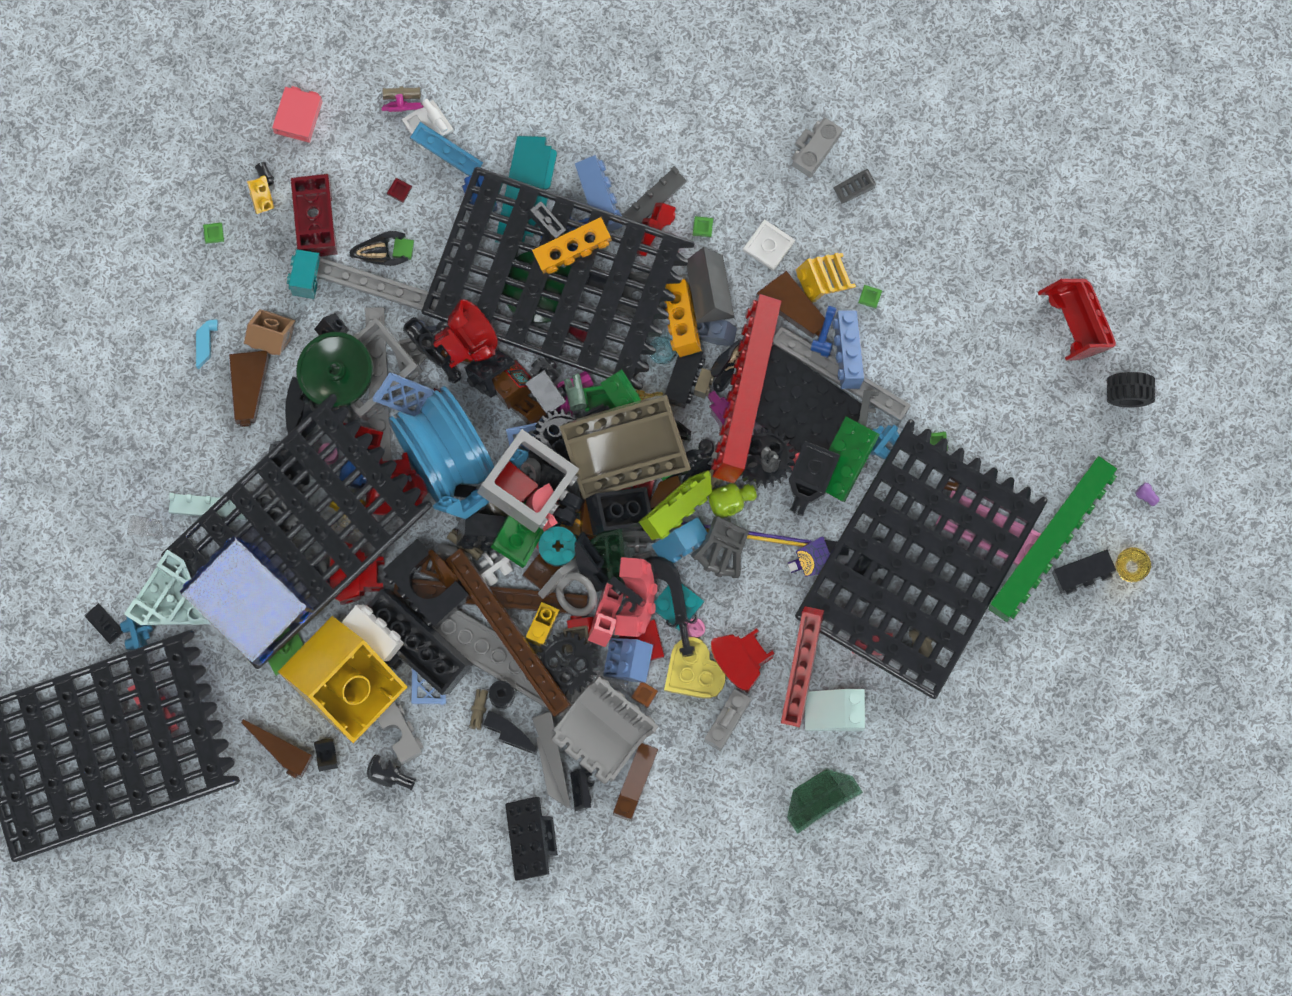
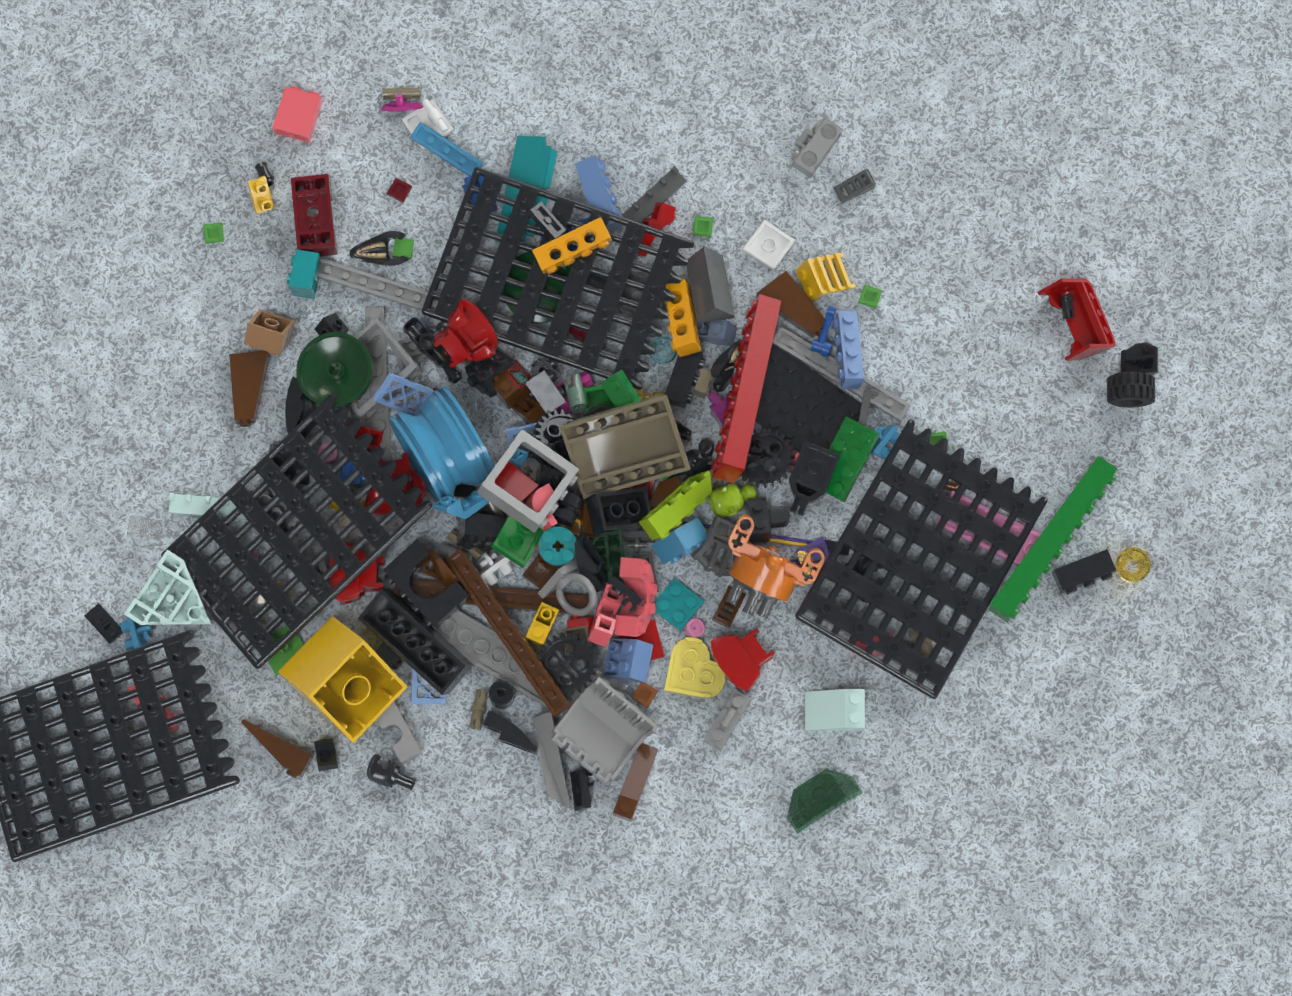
(203, 342): medium azure piece -> none
(246, 598): clear blue windscreen -> none
(373, 631): white brick -> none
(530, 838): black bracket -> none
(667, 571): black sword -> none
(721, 620): none -> reddish brown slope
(764, 519): none -> black brick
(765, 572): none -> orange piece
(773, 458): dark grey hinge -> none
(802, 666): brick -> none
(1067, 306): none -> black pin
(1140, 358): none -> black slope
(1147, 494): medium lavender piece -> none

